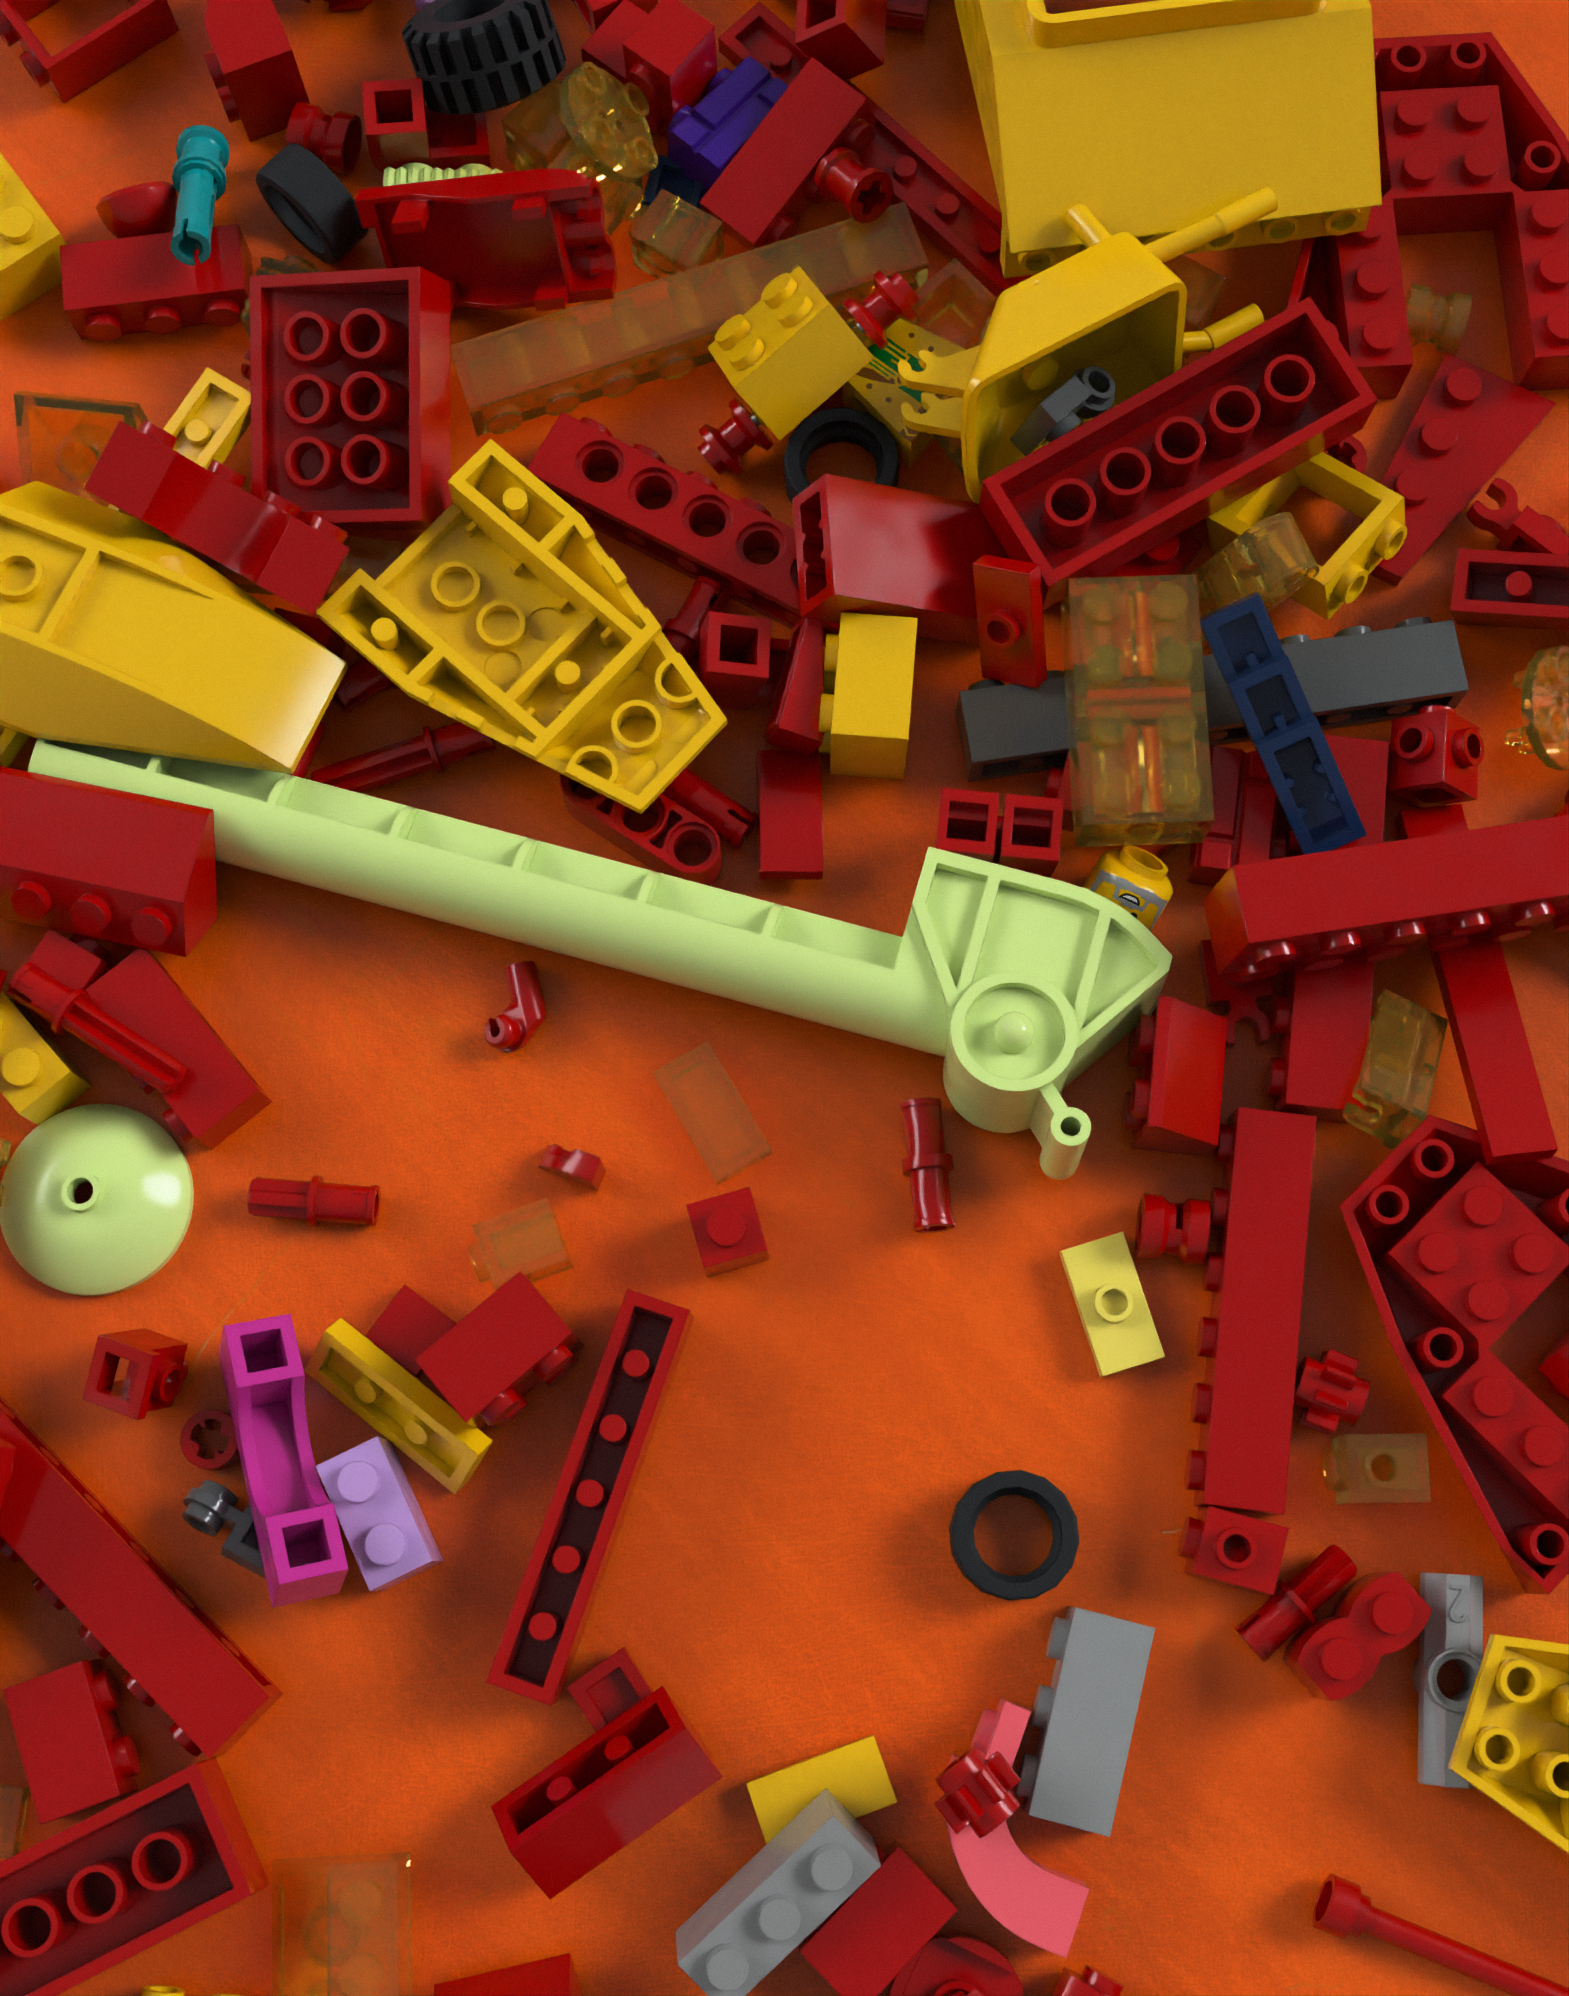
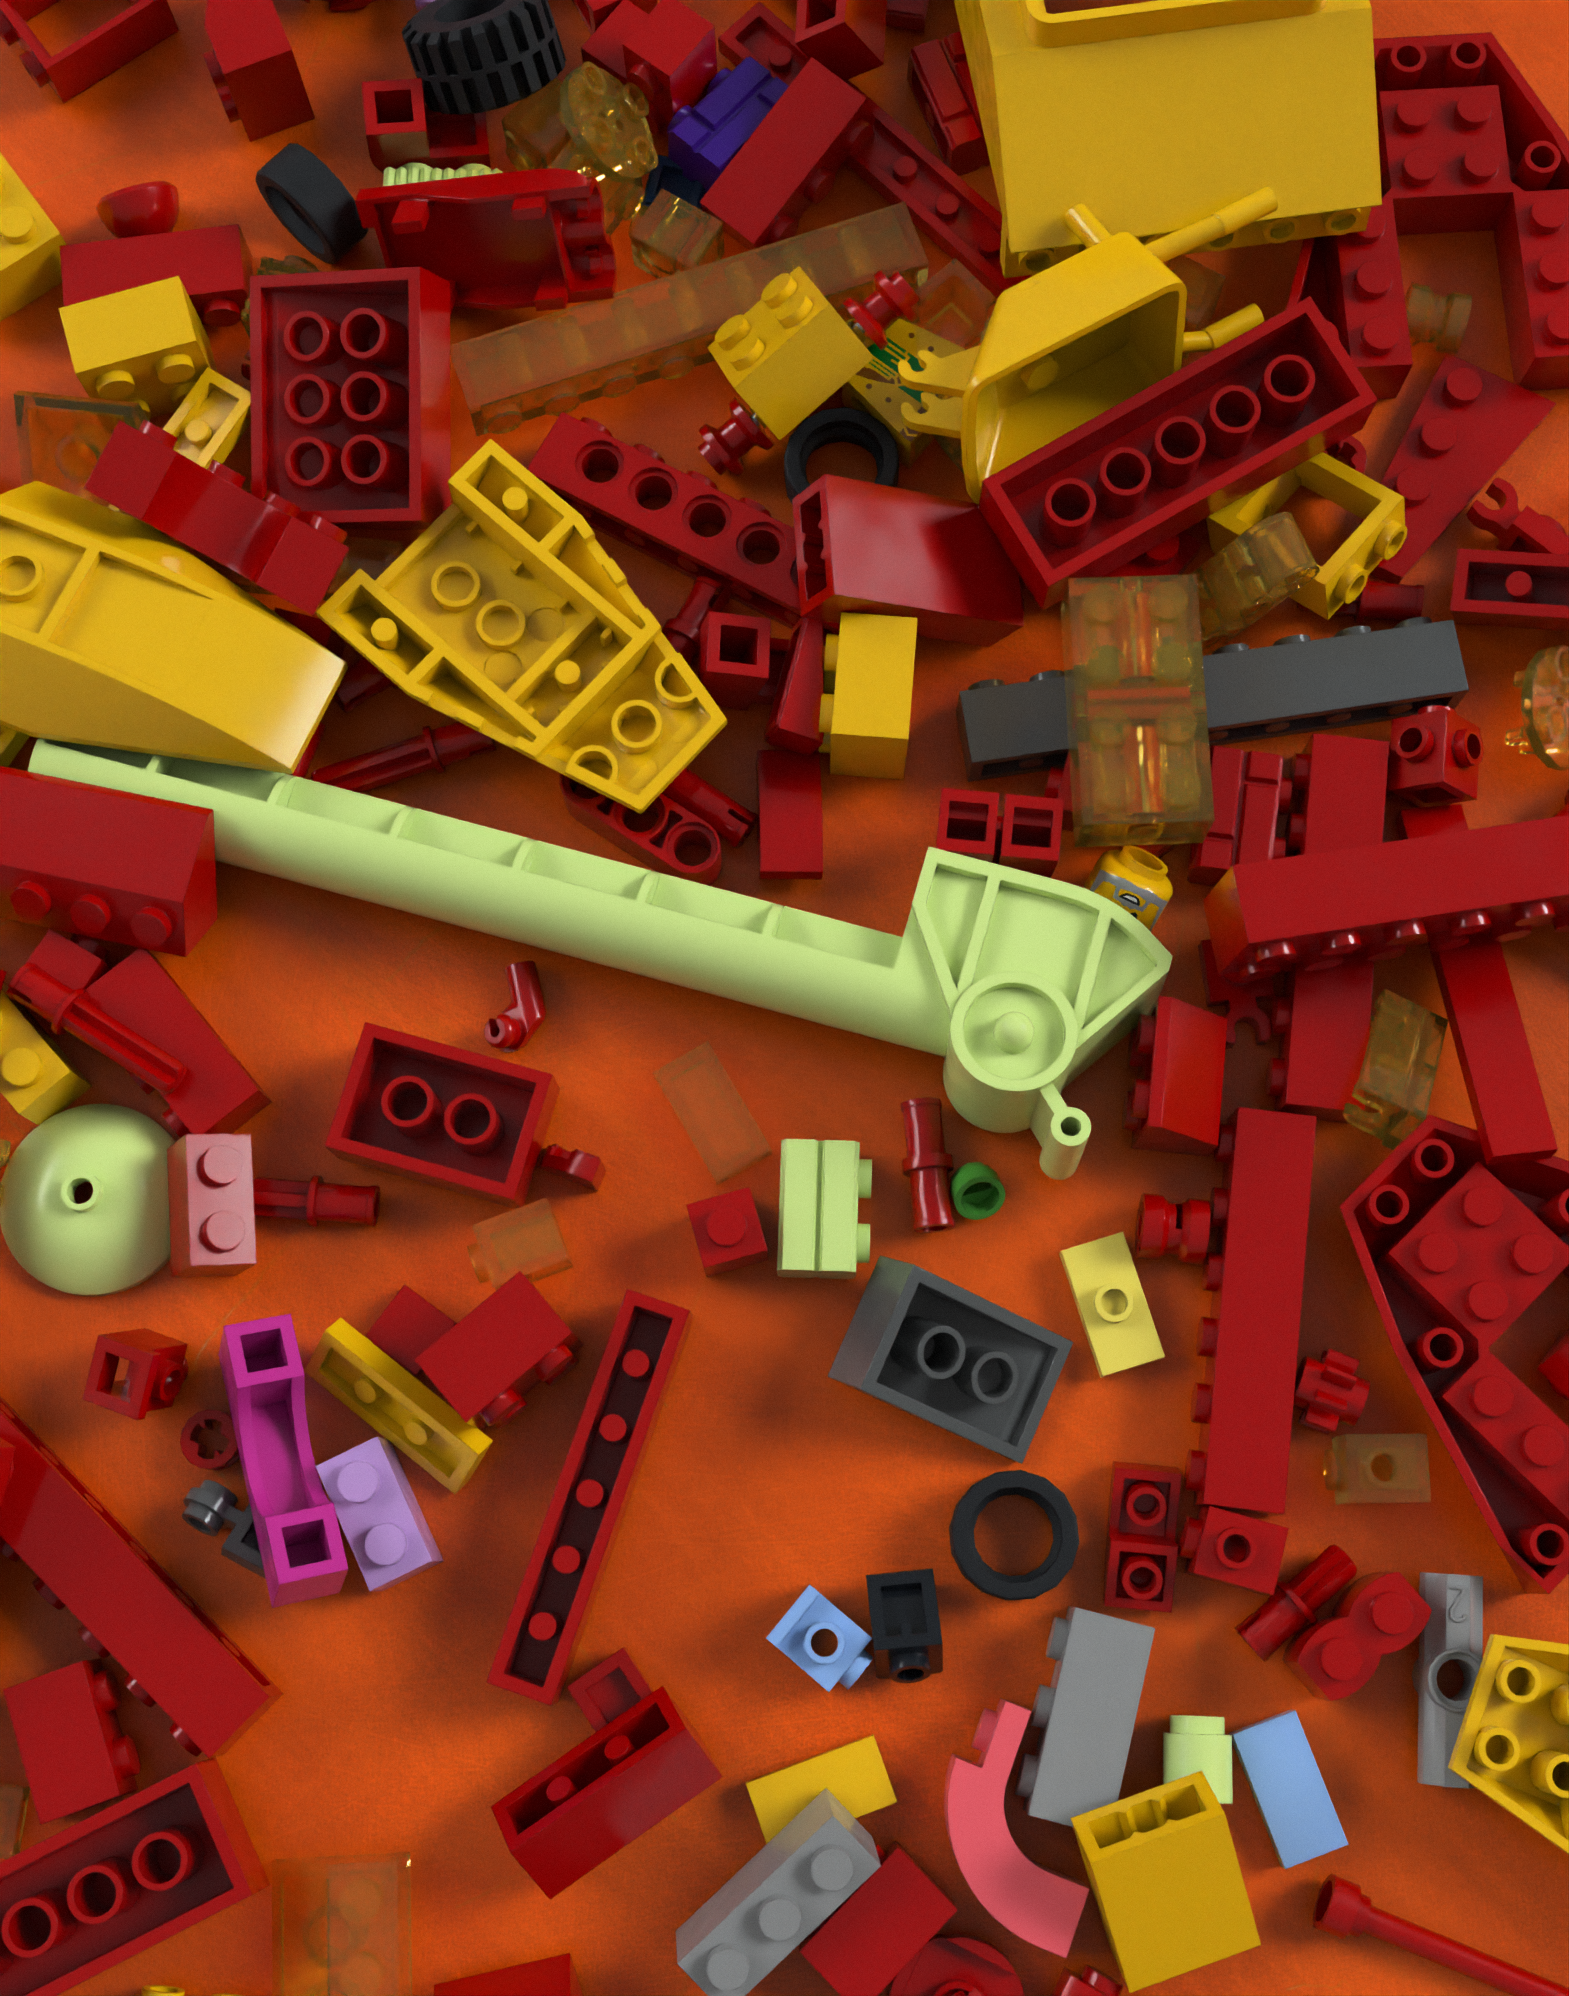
(139, 345): none -> yellow brick
(200, 182): teal pin -> none
(211, 1205): none -> brick
(330, 138): red wheel -> none
(443, 1116): none -> red brick
(794, 1637): none -> light blue brick
(820, 1209): none -> yellowish green brick
(860, 189): red bush -> none
(905, 1625): none -> black bracket
(947, 101): none -> red brick
(950, 1358): none -> dark grey slope
(976, 1191): none -> bright green hinge
(977, 1792): red gear -> none
(1010, 620): red plate -> none
(1082, 396): dark grey plate -> none
(1142, 1537): none -> red slope
(1166, 1881): none -> yellow brick
(1197, 1746): none -> yellowish green brick
(1281, 726): dark blue slope -> none
(1288, 1789): none -> light blue tile
(1384, 602): none -> red axle

